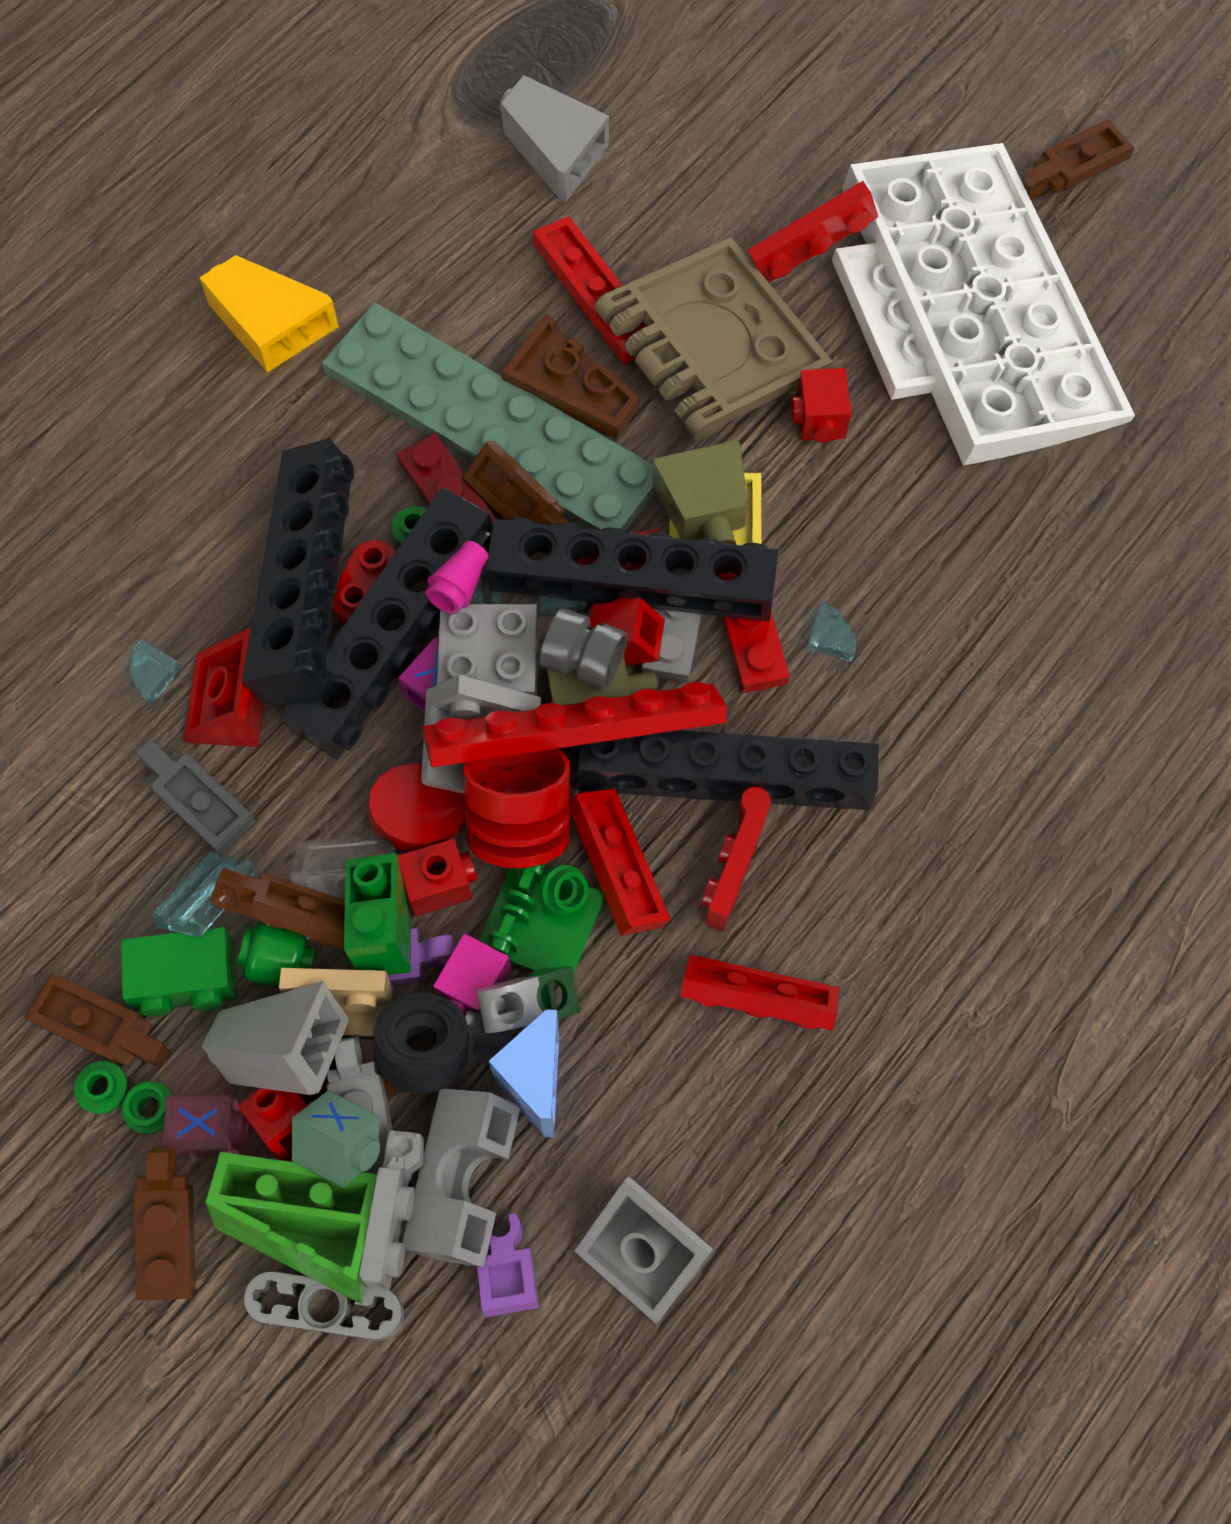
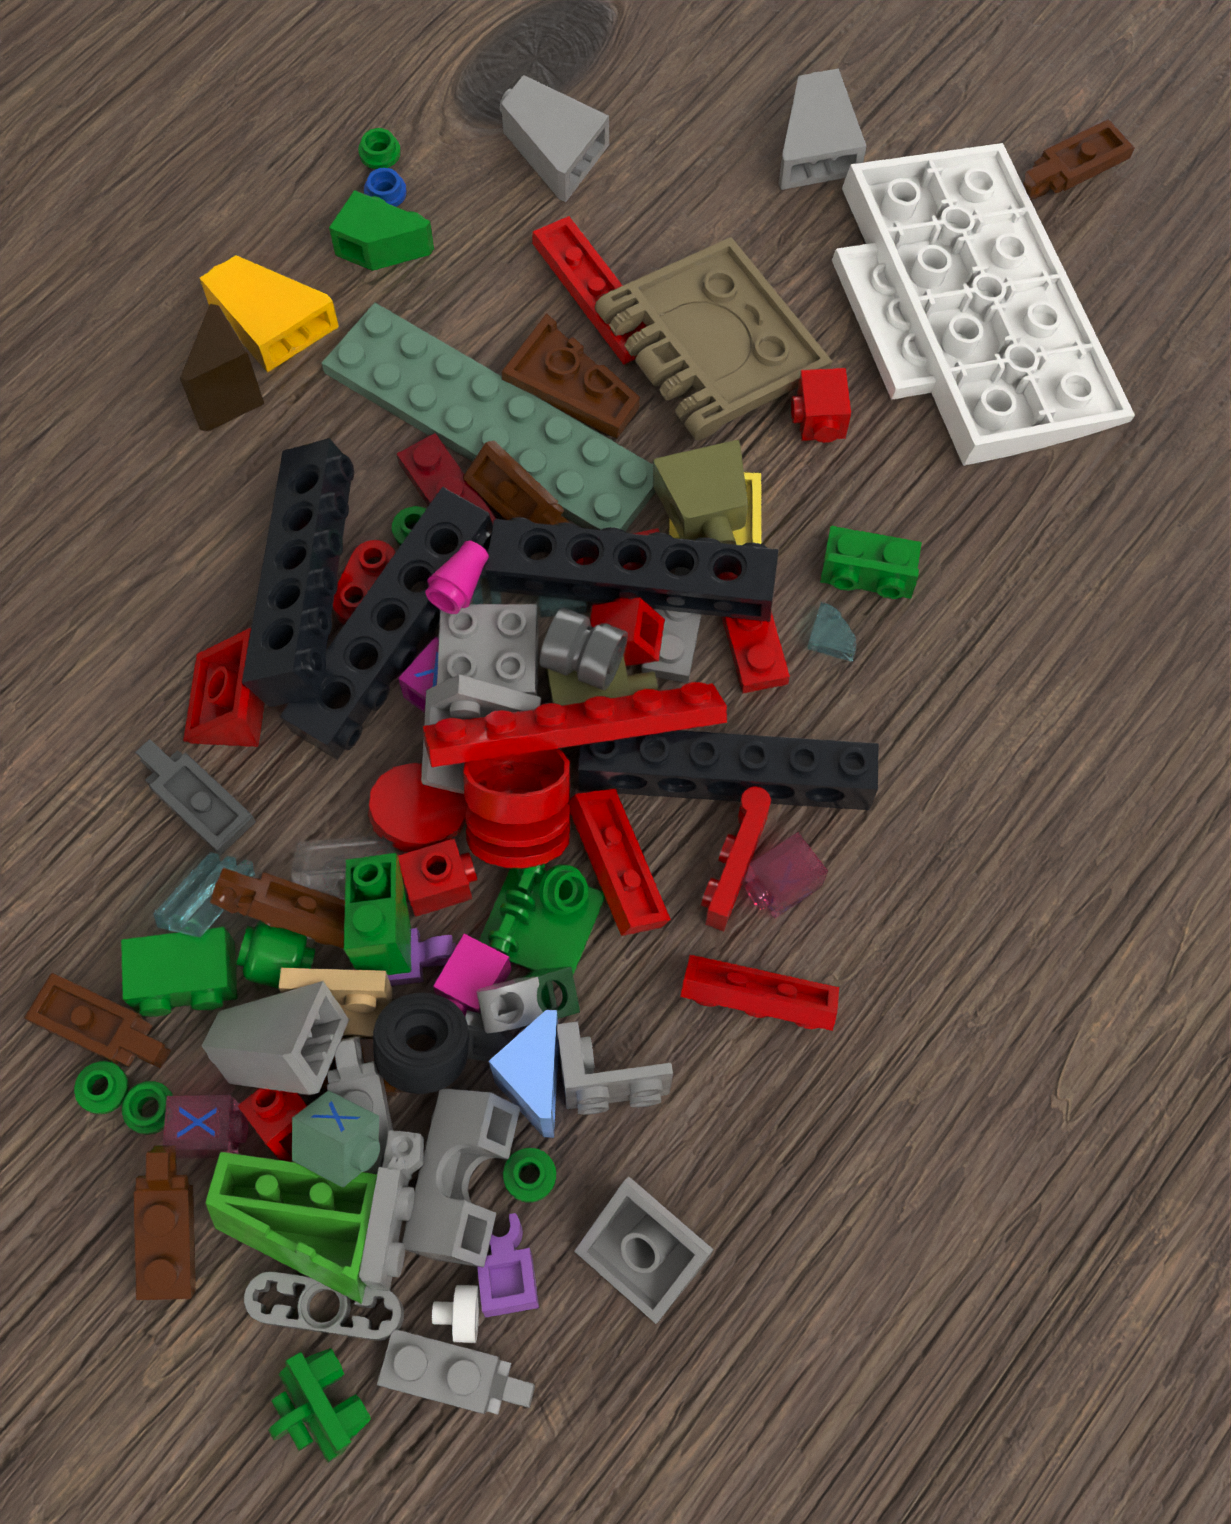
(151, 670): clear light blue tile -> none
(219, 374): none -> dark brown slope
(329, 1426): none -> green hips
(379, 149): none -> green plate
(379, 233): none -> green slope
(386, 185): none -> blue plate
(450, 1374): none -> light grey hinge
(461, 1314): none -> white tile
(535, 1191): none -> green plate
(594, 1091): none -> light grey bracket
(785, 876): none -> clear pink brick
(814, 232): red plate -> none
(821, 132): none -> light grey slope
(871, 563): none -> green bracket

